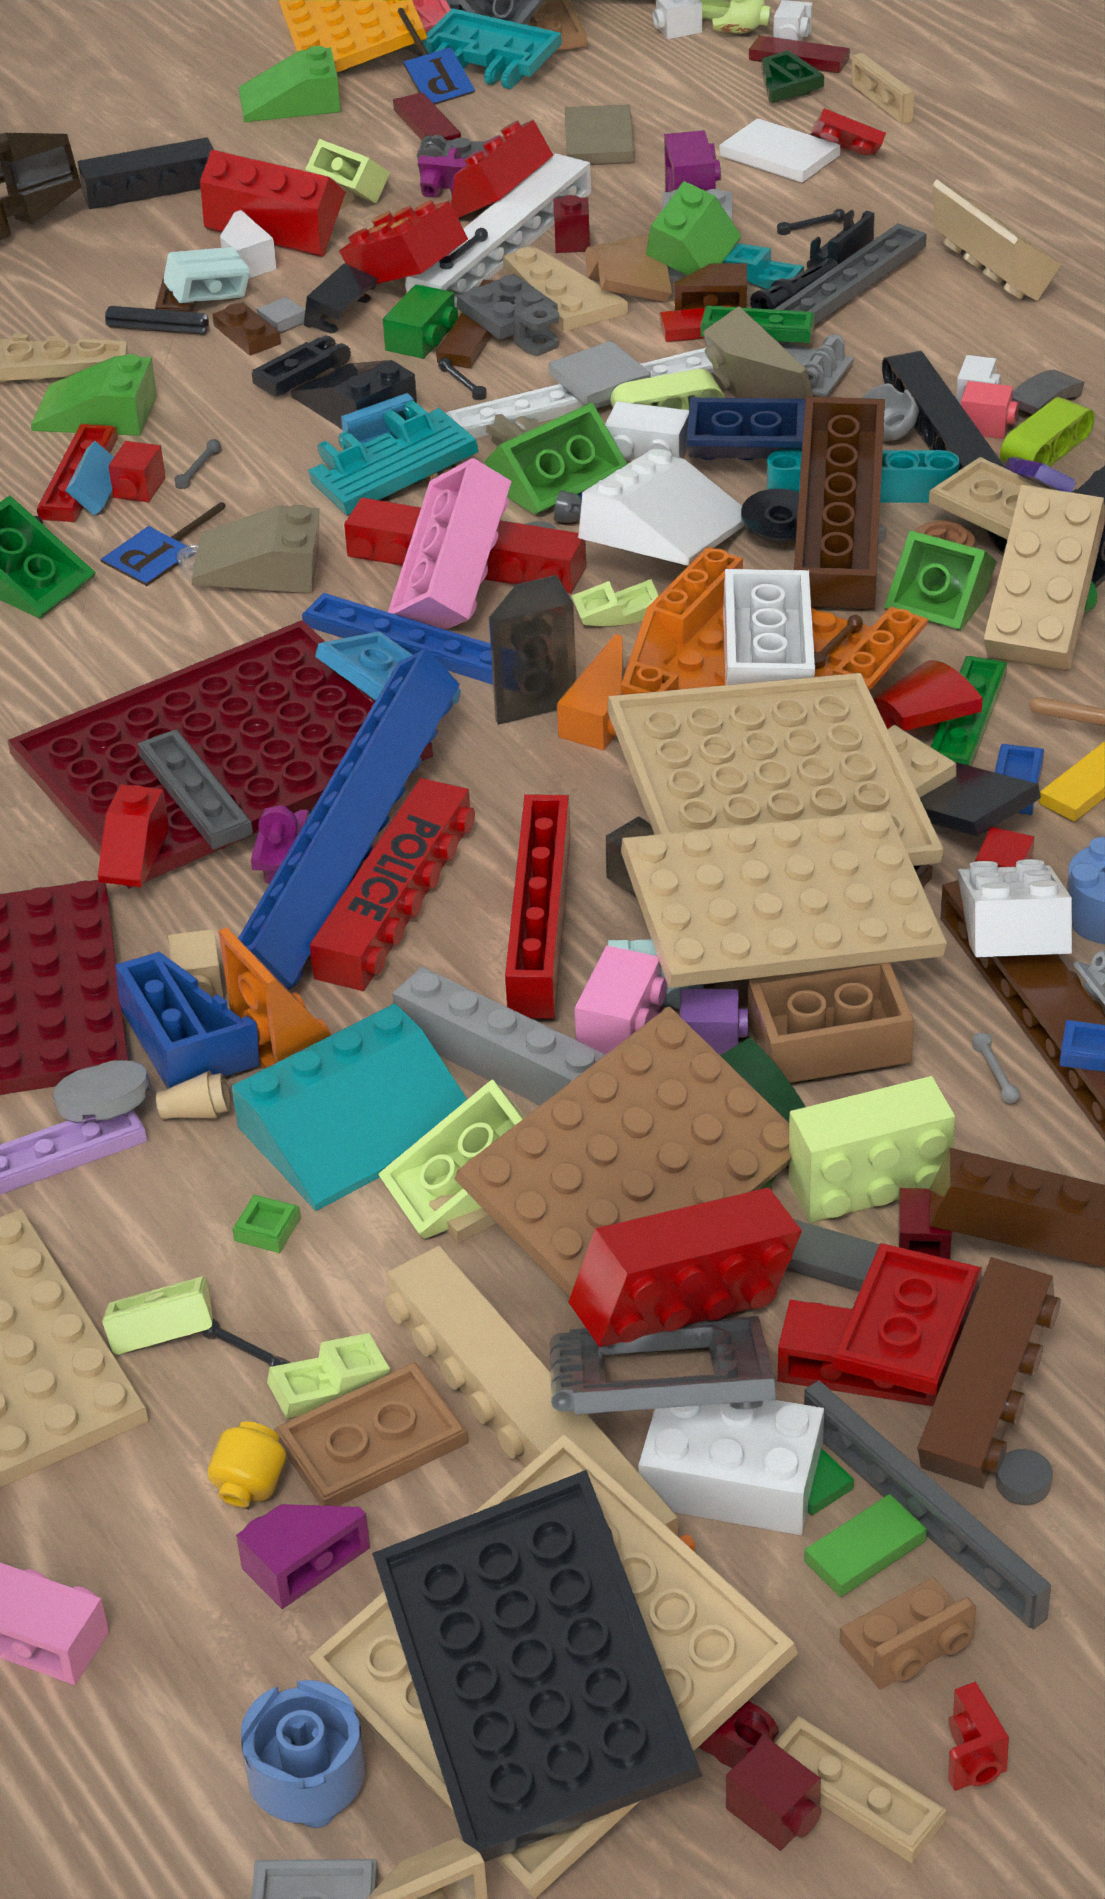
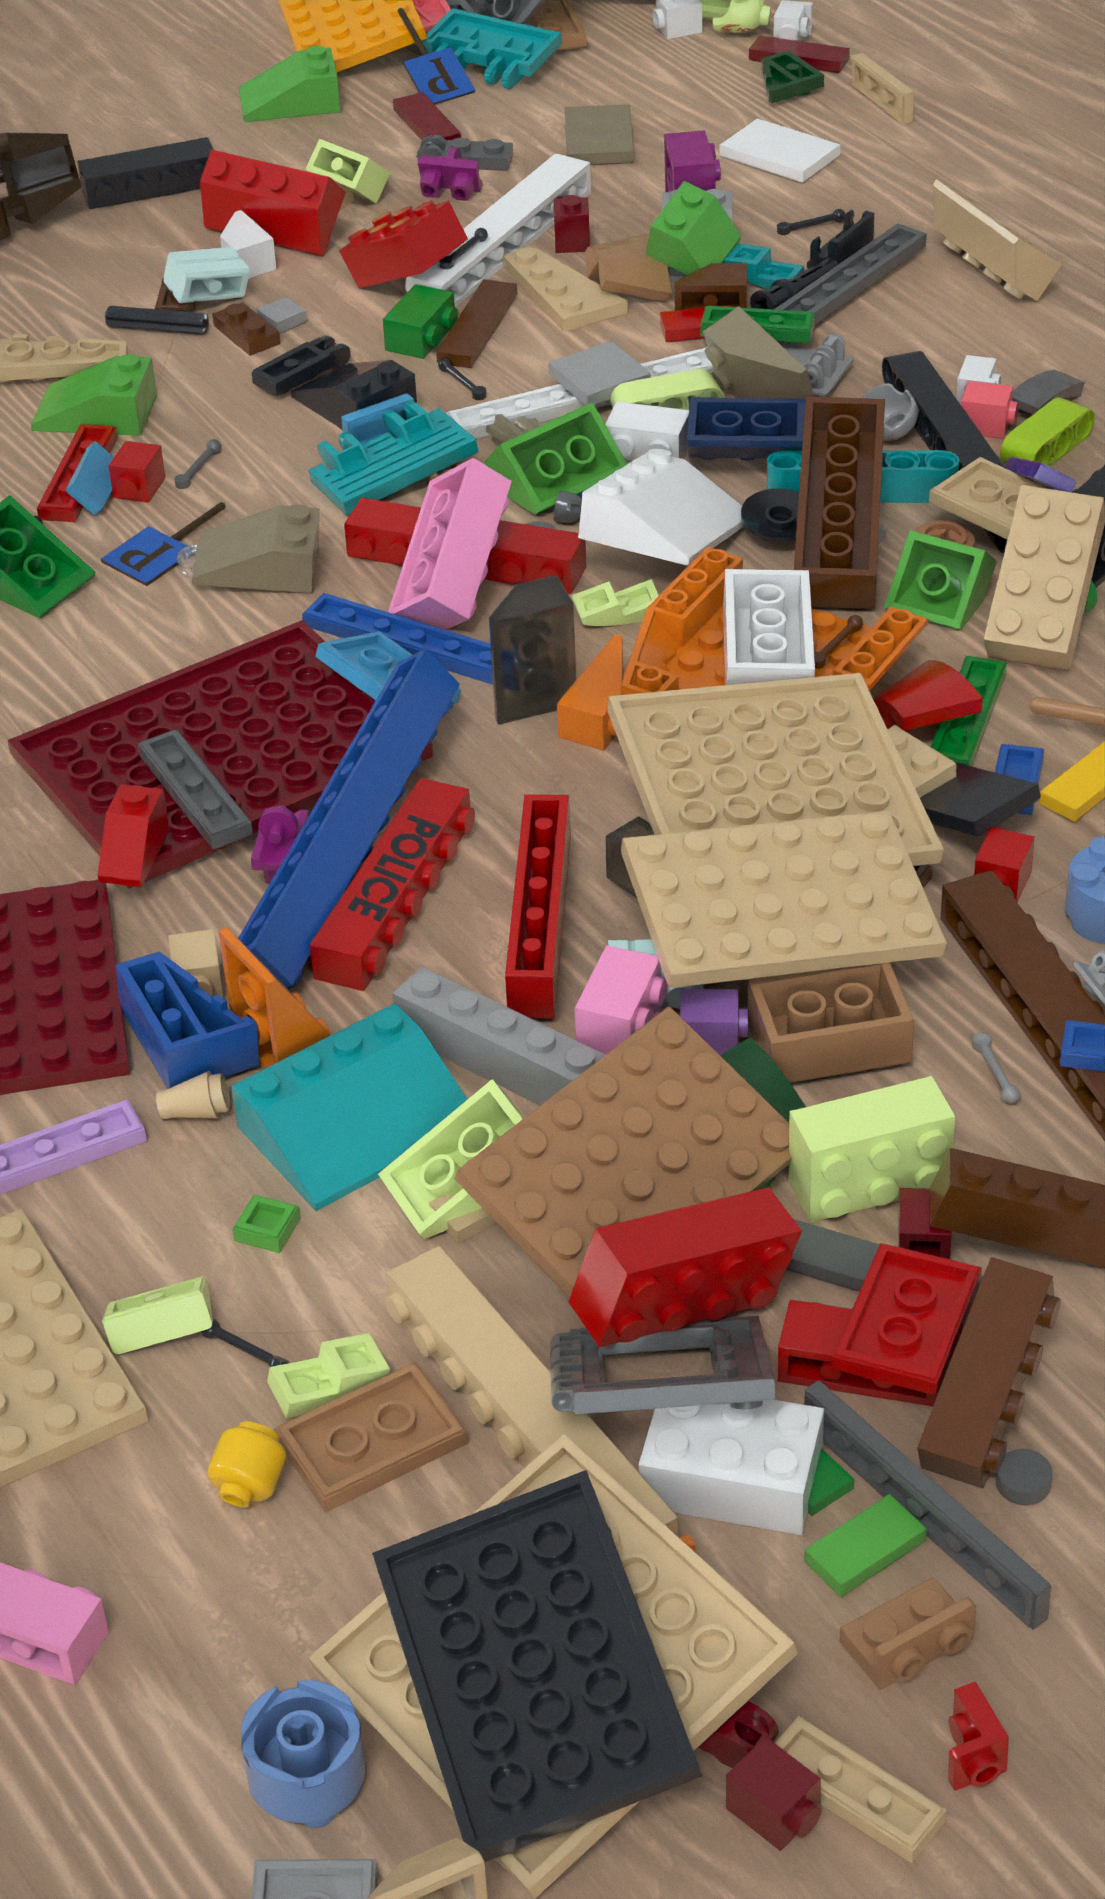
(102, 1091): light grey tile -> none
(300, 1547): magenta slope -> none
(336, 296): black hinge -> none
(499, 167): red slope -> none
(513, 308): dark grey plate -> none
(847, 133): red wing -> none
(1015, 909): white slope -> none

